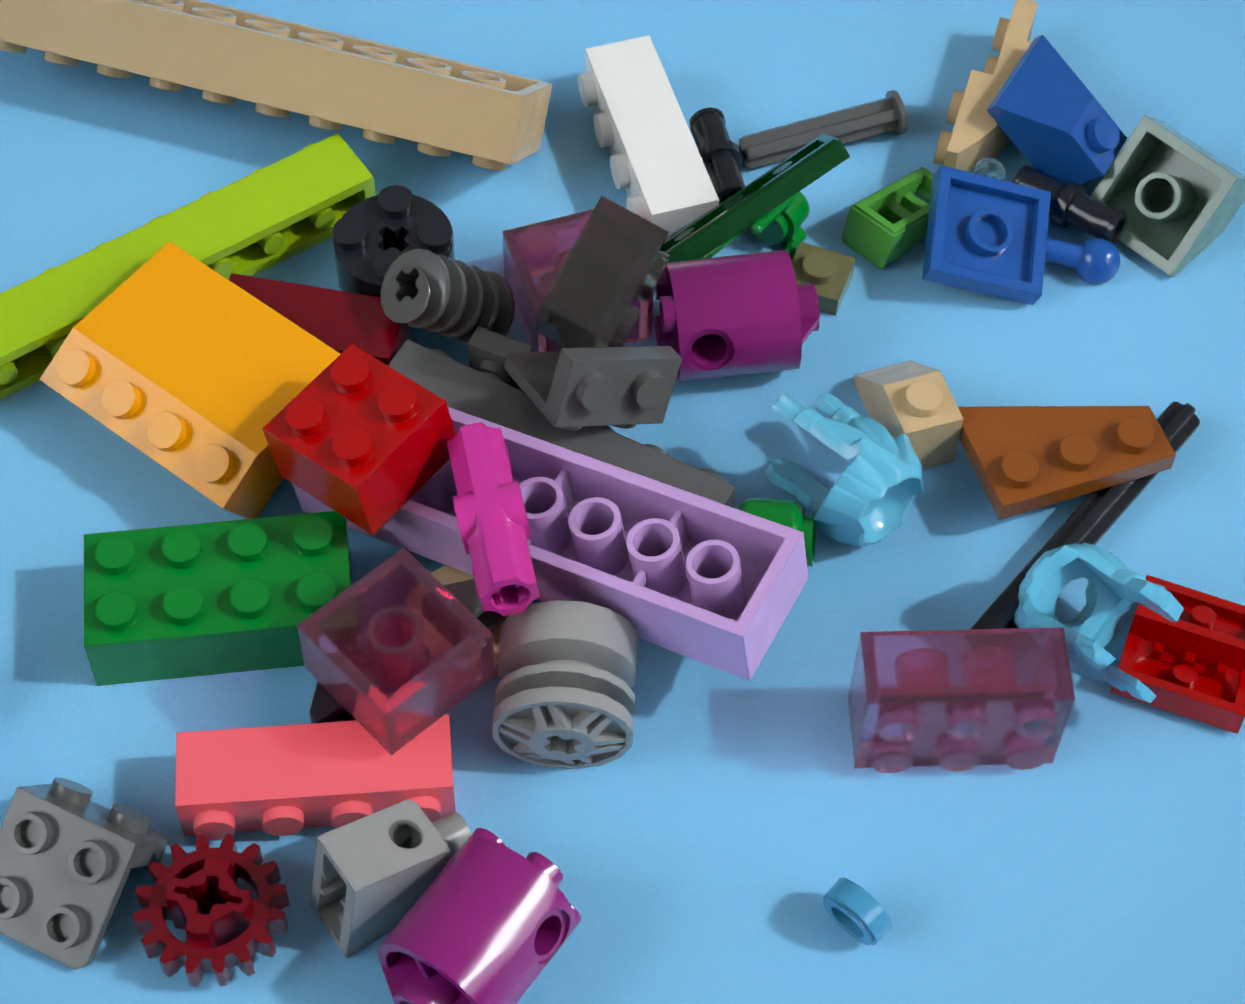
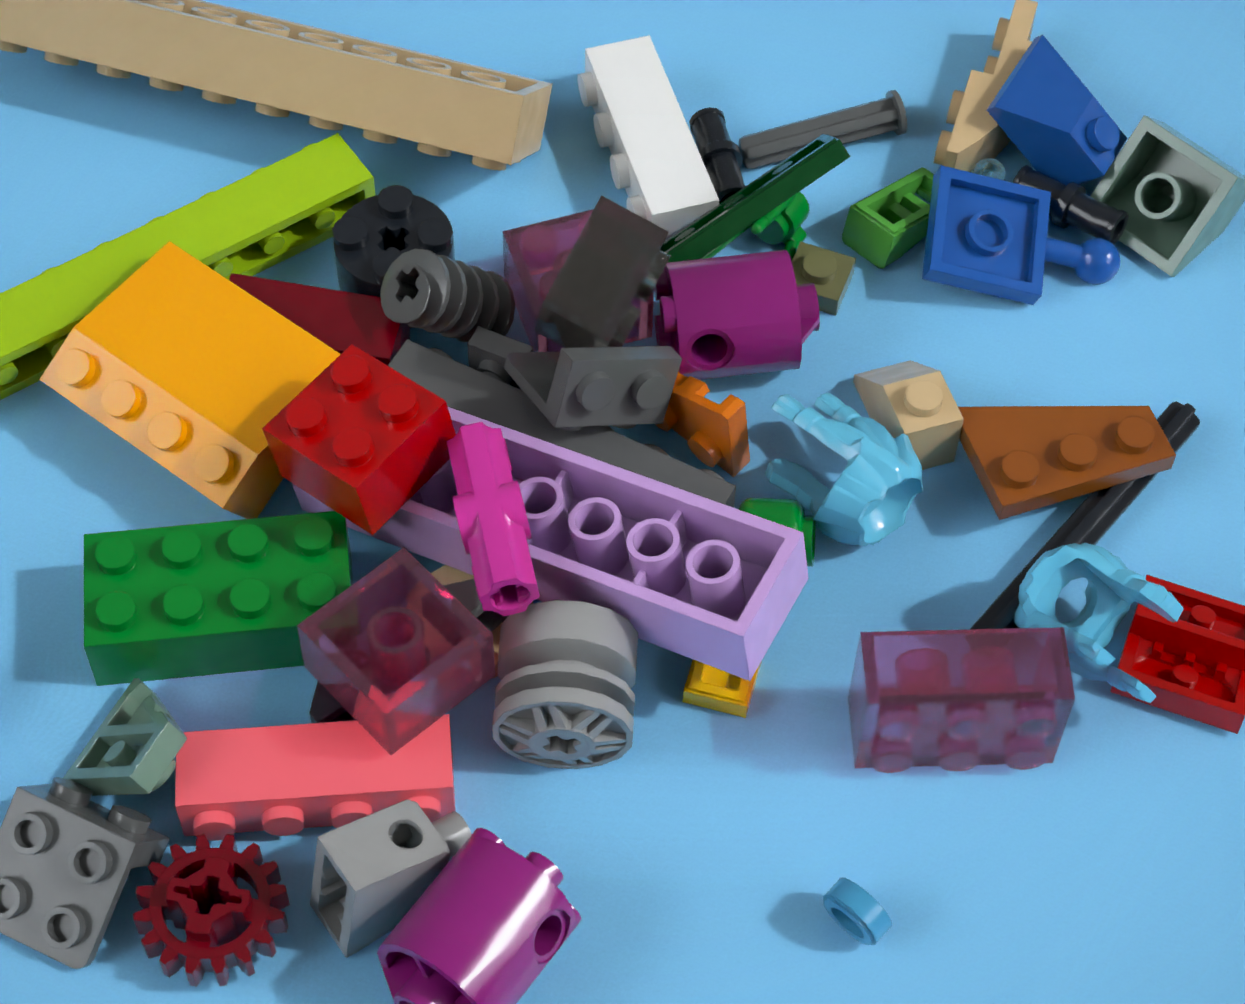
(131, 747): none -> sand green wing
(712, 430): none -> orange wing
(718, 689): none -> yellow tile

